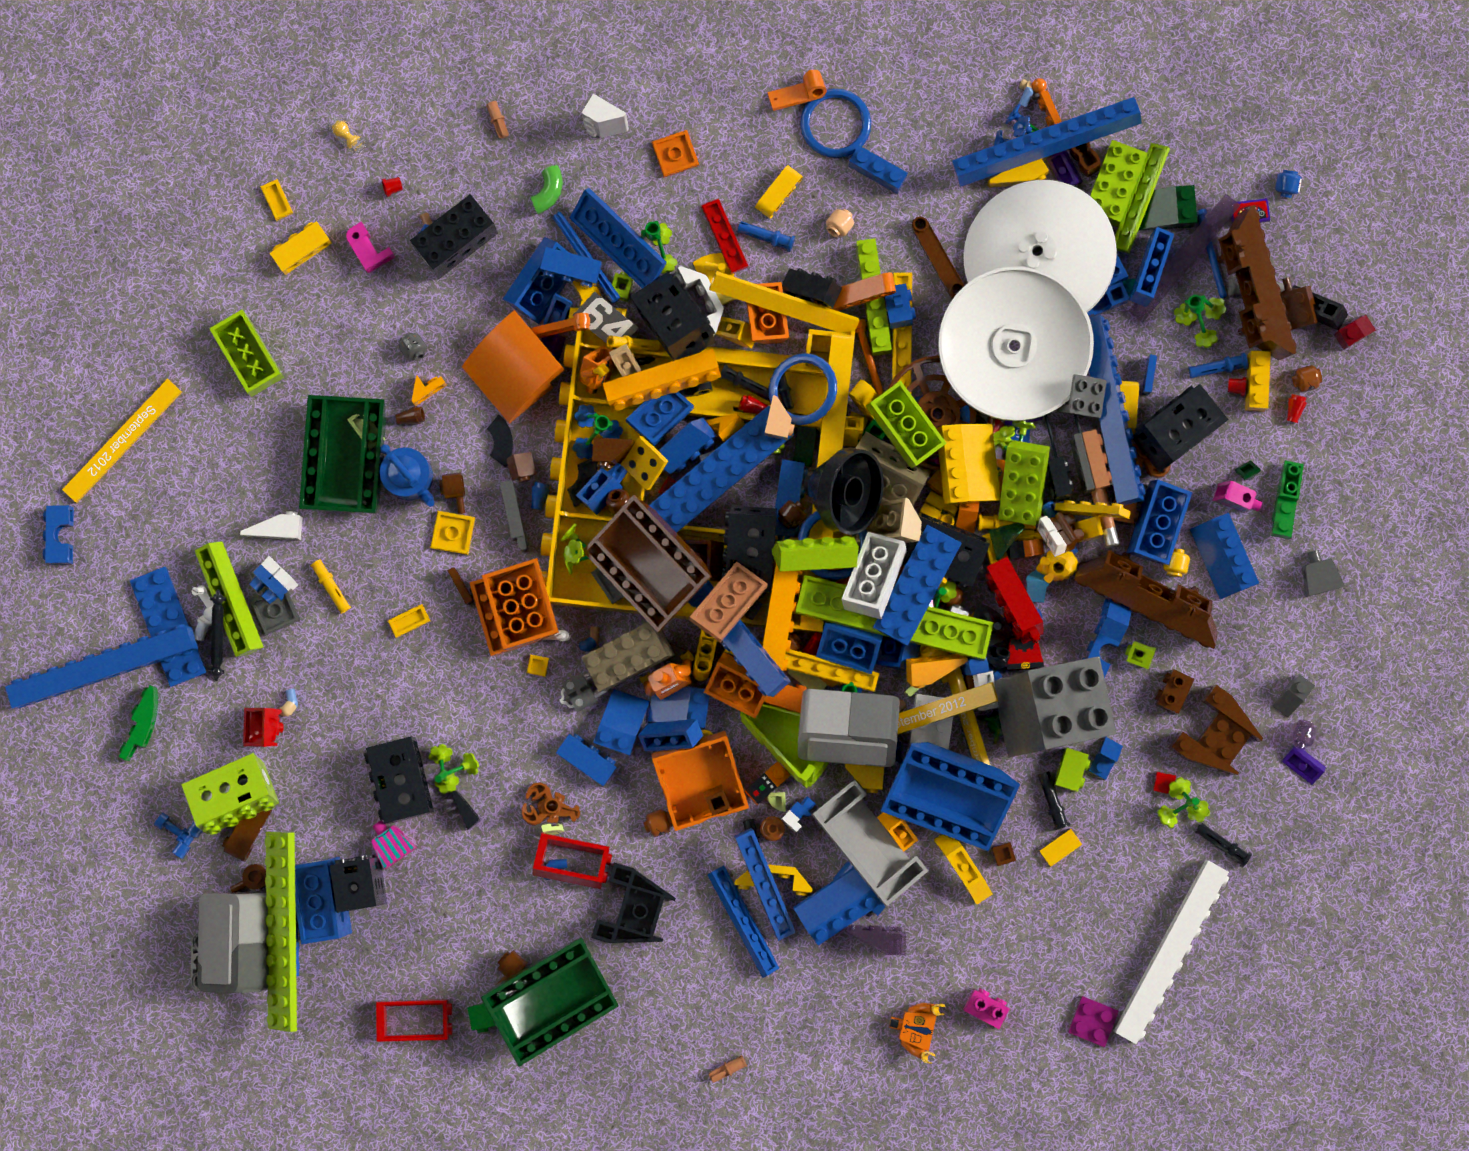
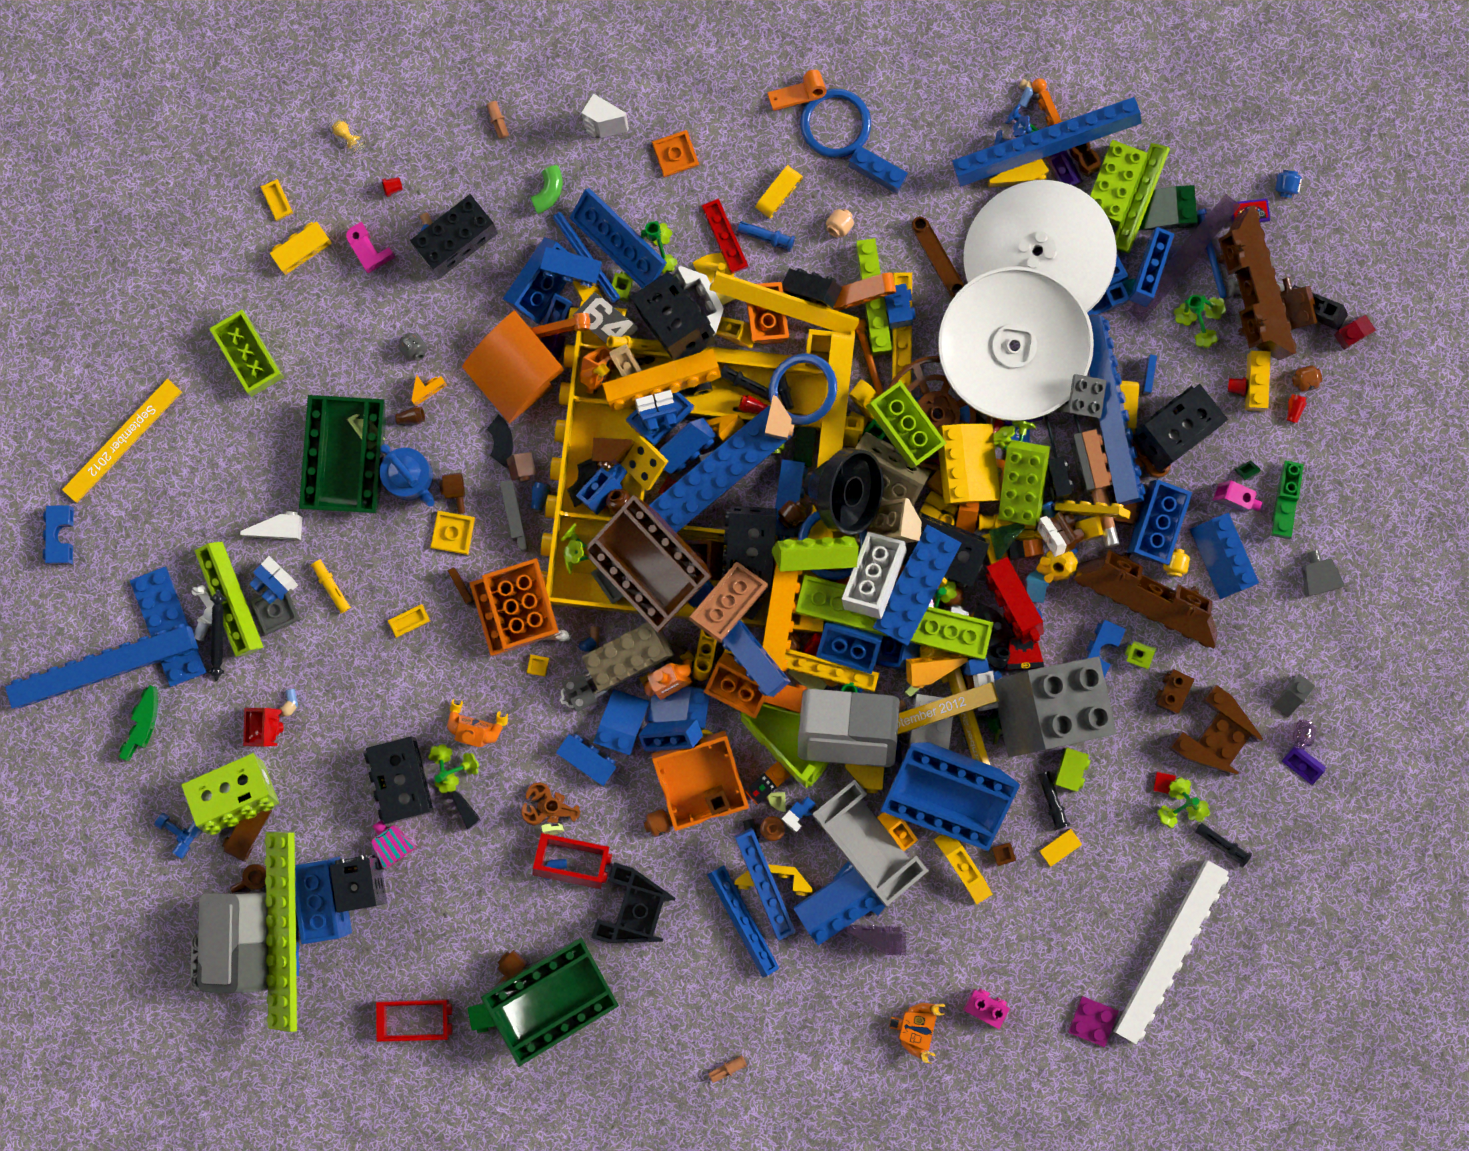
(472, 730): none -> orange torso
(587, 417): blue plant -> none
(665, 411): none -> blue hips
(1105, 758): blue slope -> none
(1114, 619): blue brick -> none
(1227, 364): blue pin -> none

